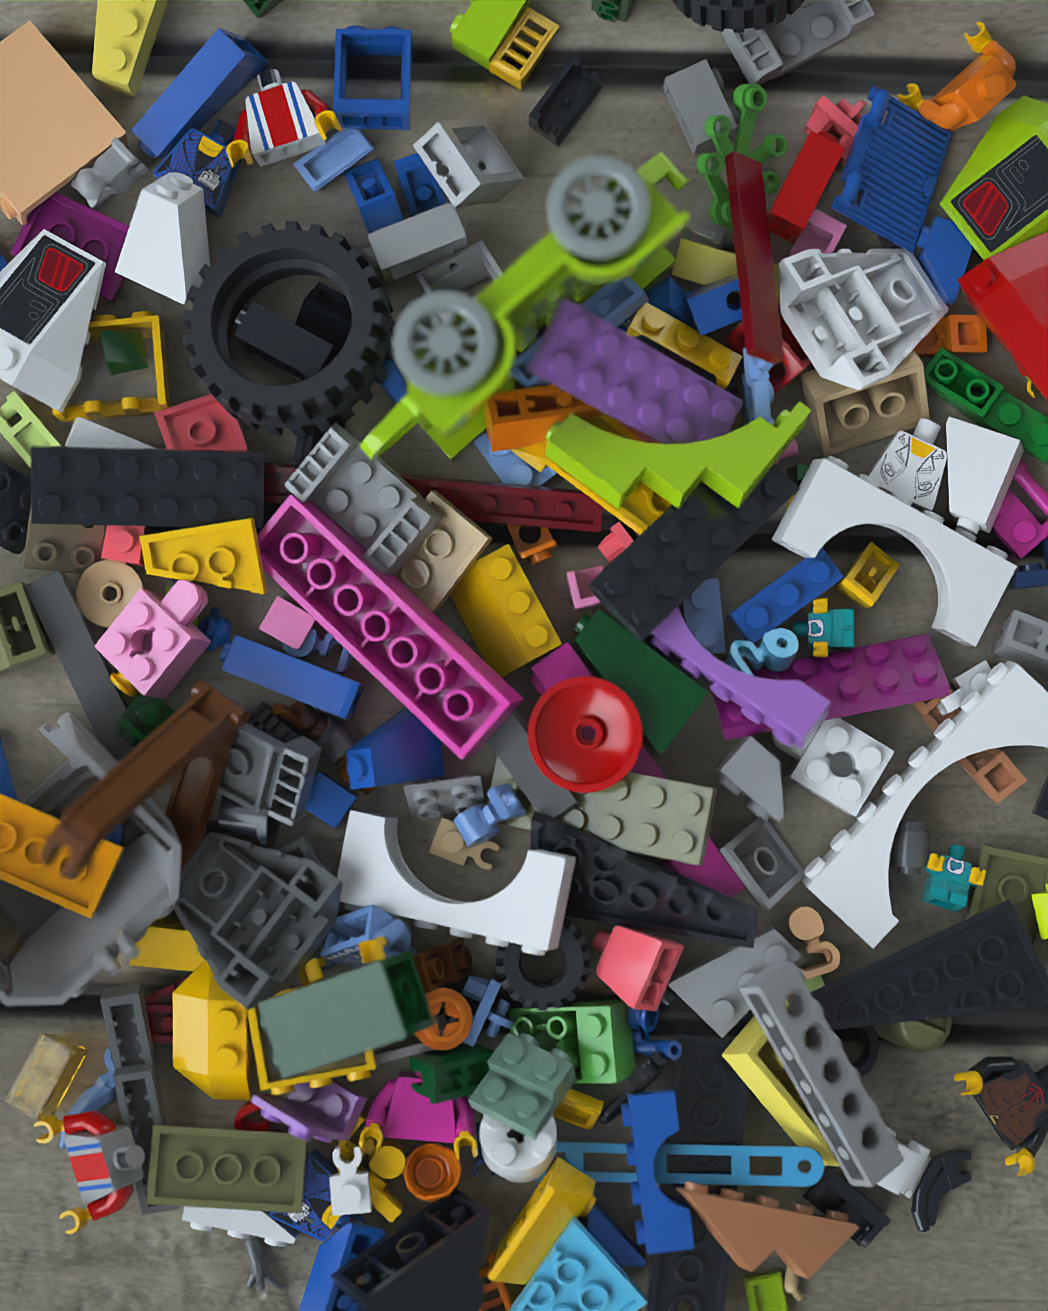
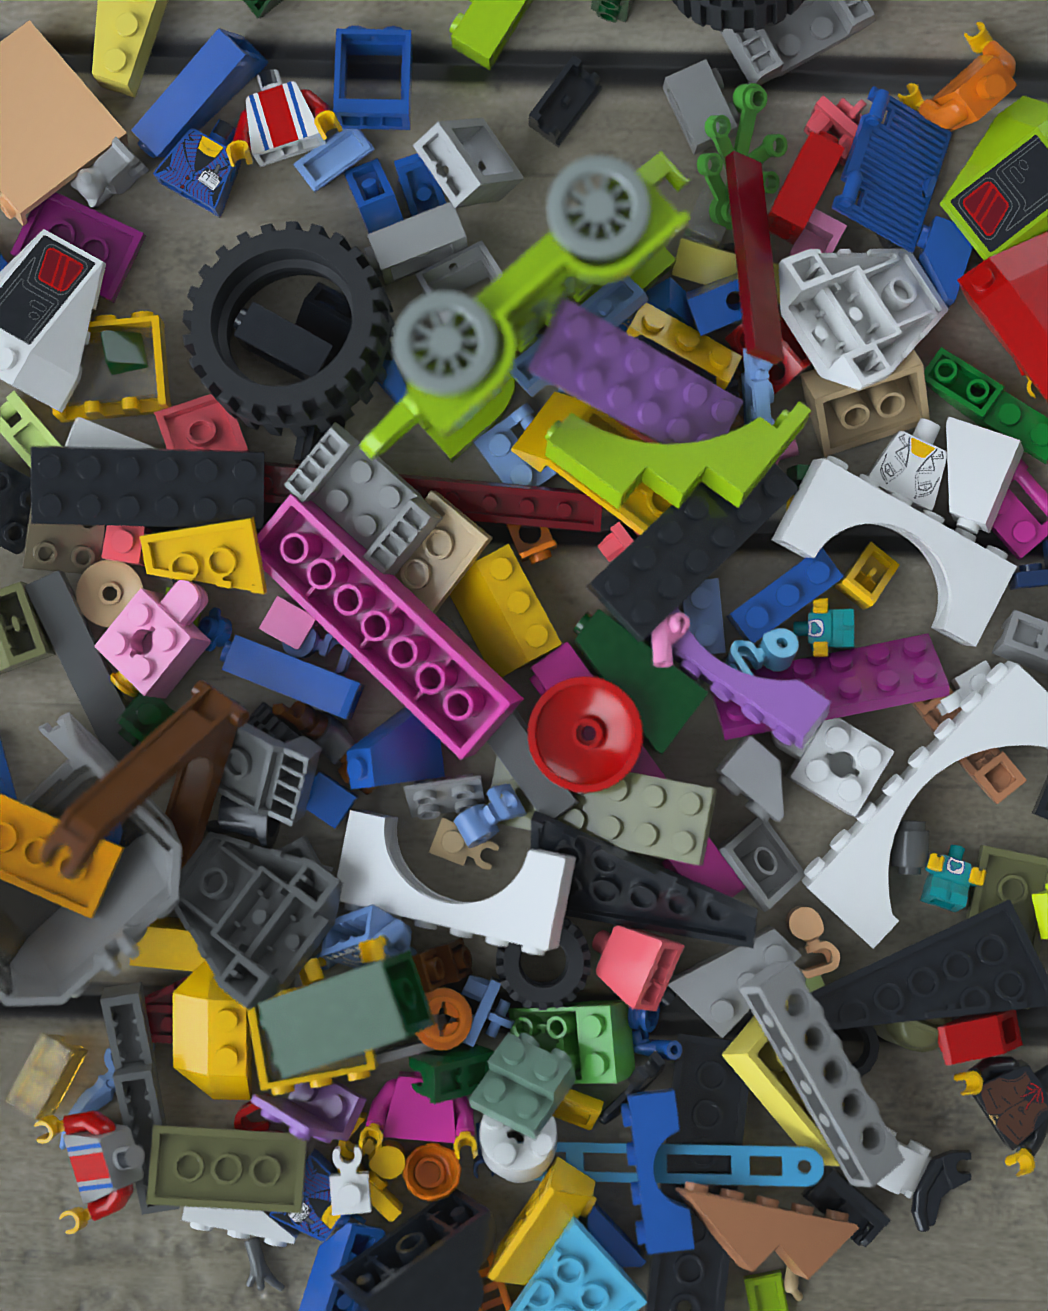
(167, 238): white slope -> none
(508, 72): yellow slope -> none
(525, 415): orange slope -> none
(579, 593): bright pink panel -> none
(666, 635): none -> bright pink arm
(955, 334): orange slope -> none
(979, 1036): none -> red slope

